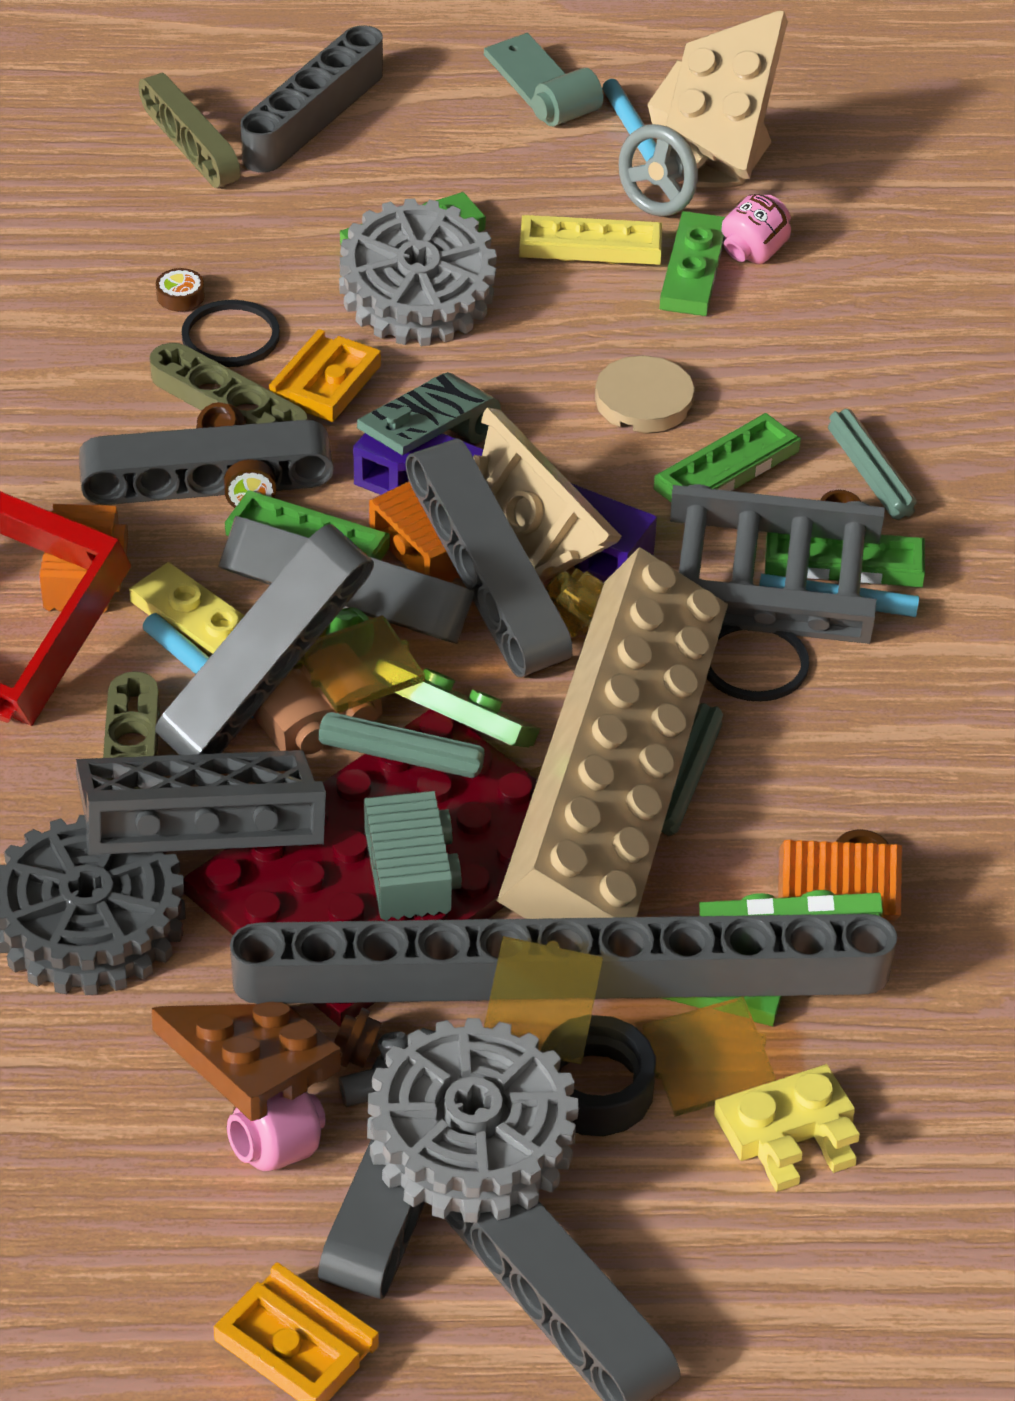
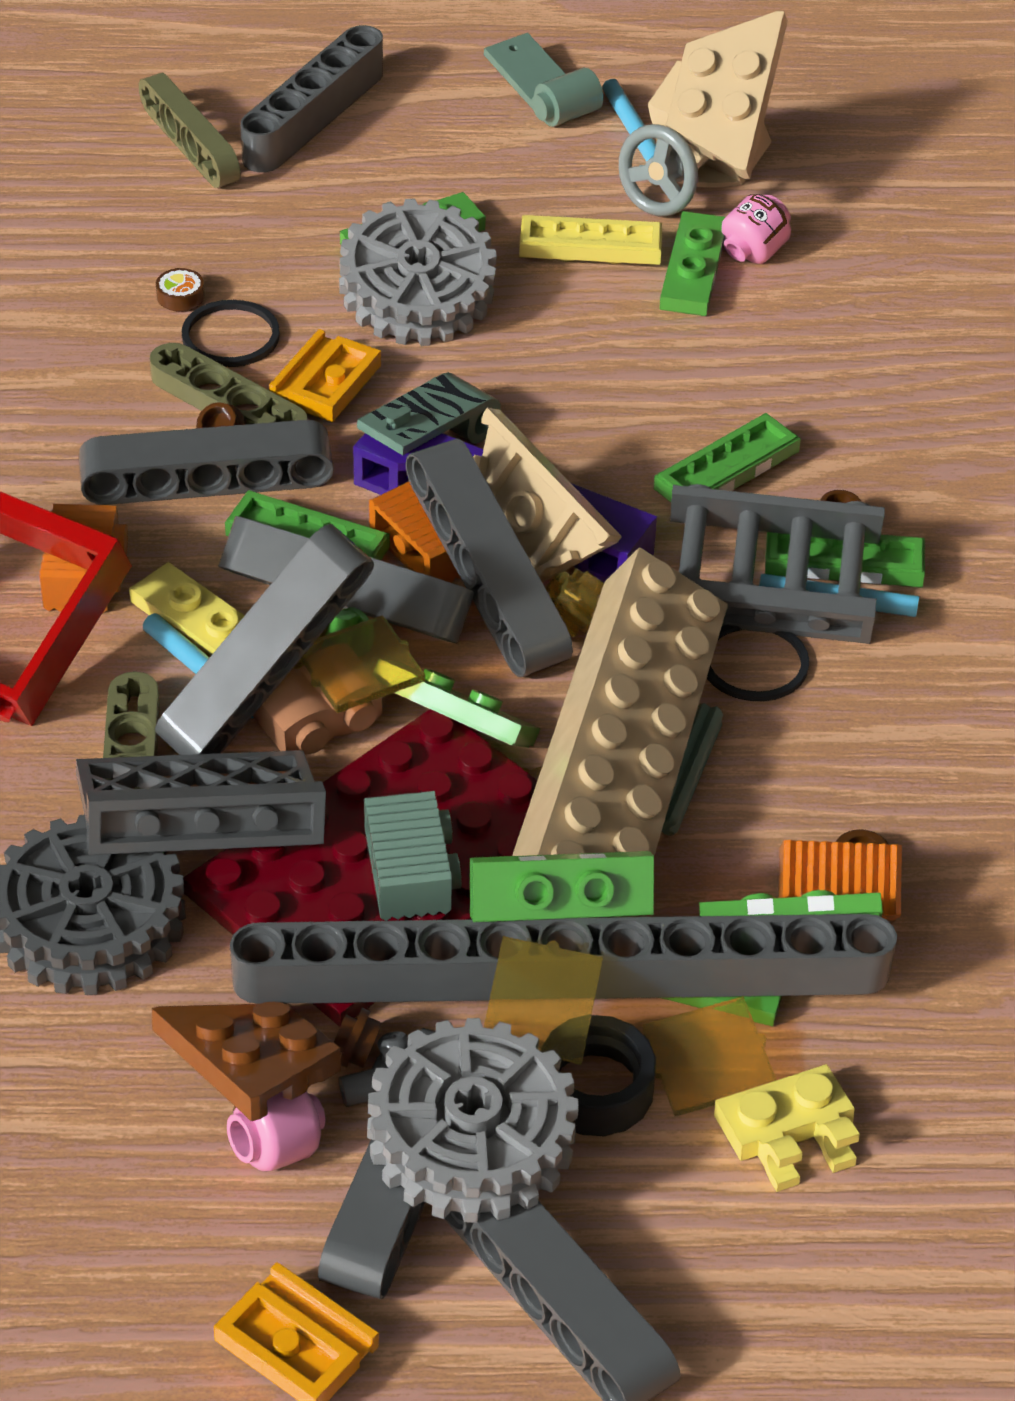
(246, 476): tile -> none
(401, 745): sand green axle -> none
(561, 886): none -> bright green plate
(644, 393): tan tile -> none
(872, 464): sand green axle -> none

